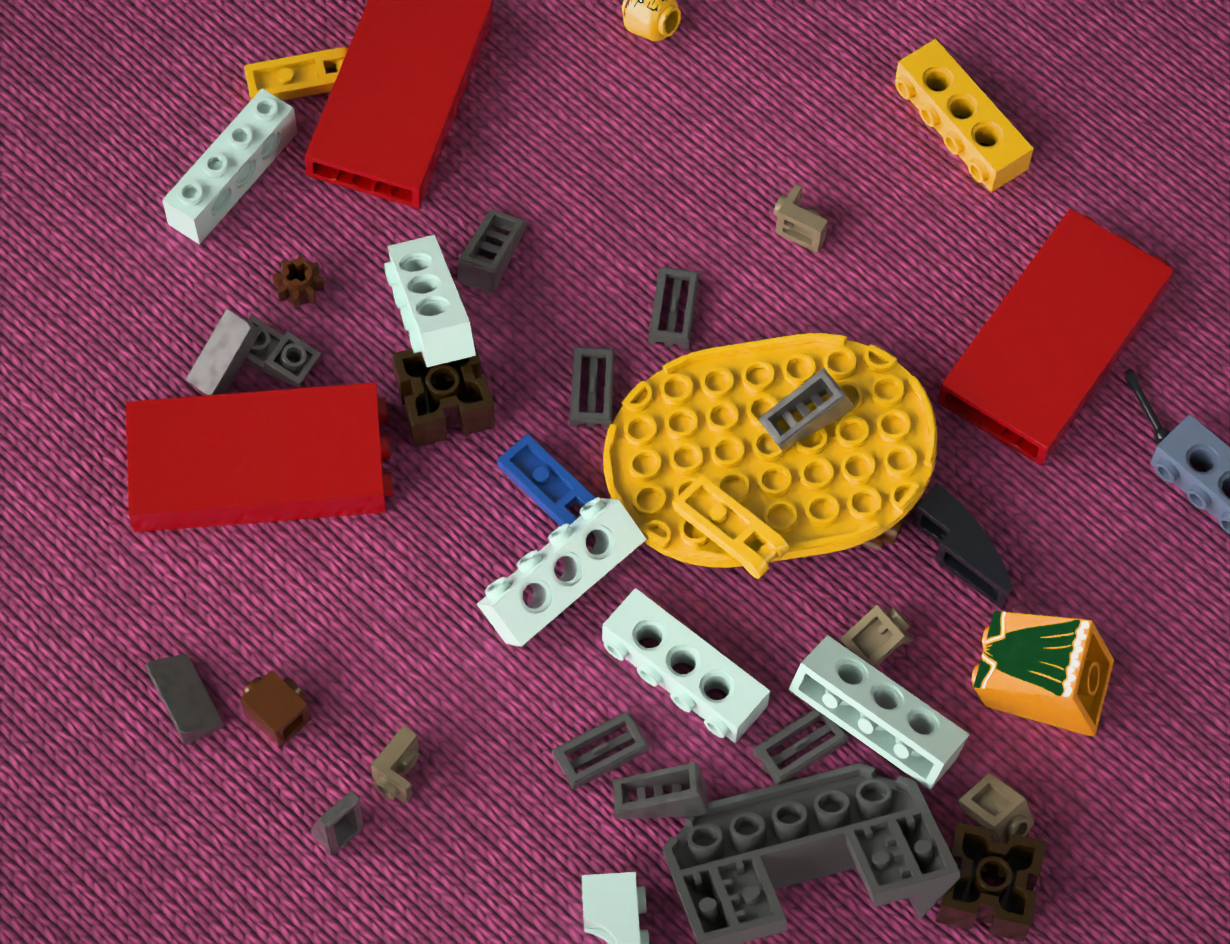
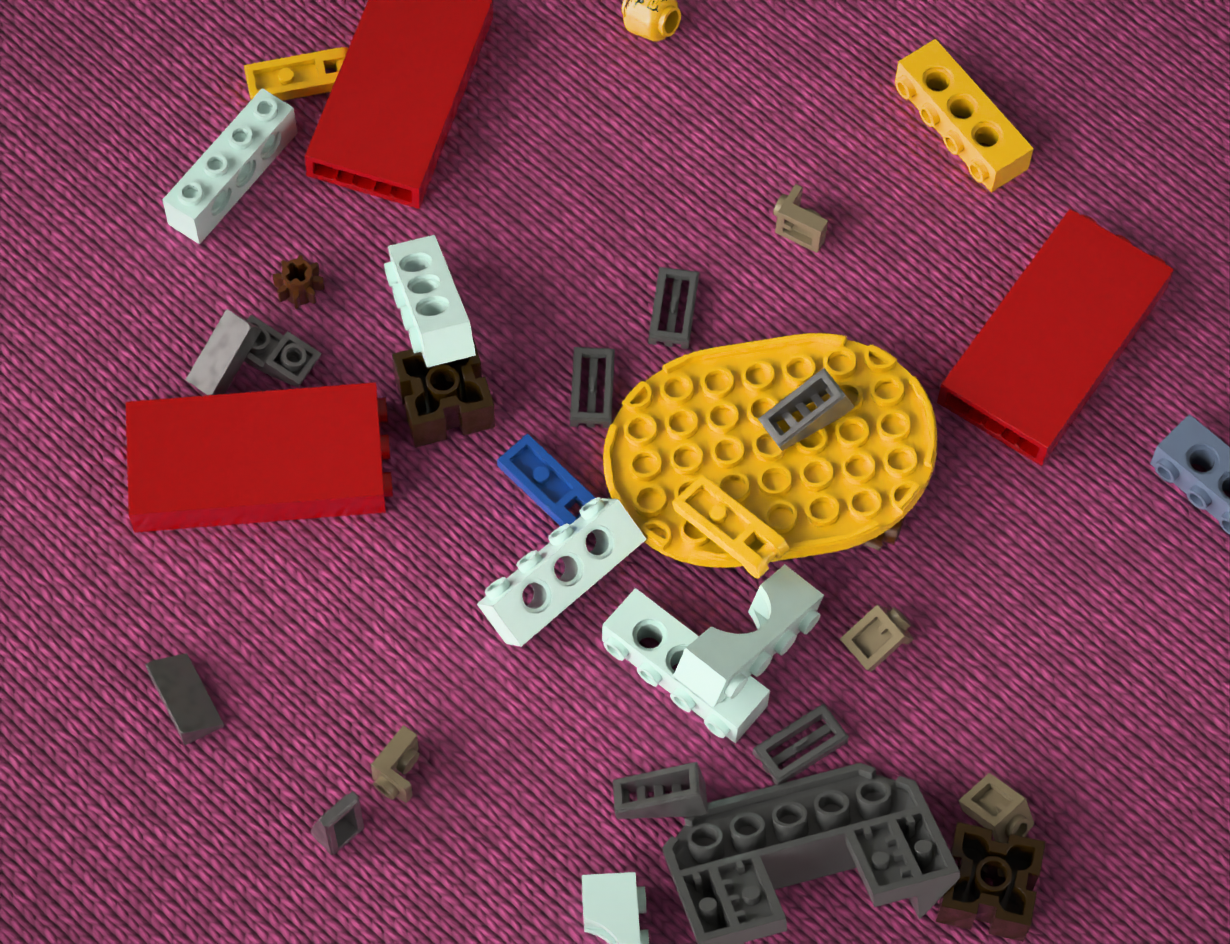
(275, 707): reddish brown brick -> none
(483, 272): flat silver slope -> none
(614, 761): dark grey tile -> none
(722, 661): none -> light aqua arch
(878, 712): light aqua brick -> none
(963, 545): black slope -> none
(1044, 670): slope -> none
(1160, 433): black hinge -> none

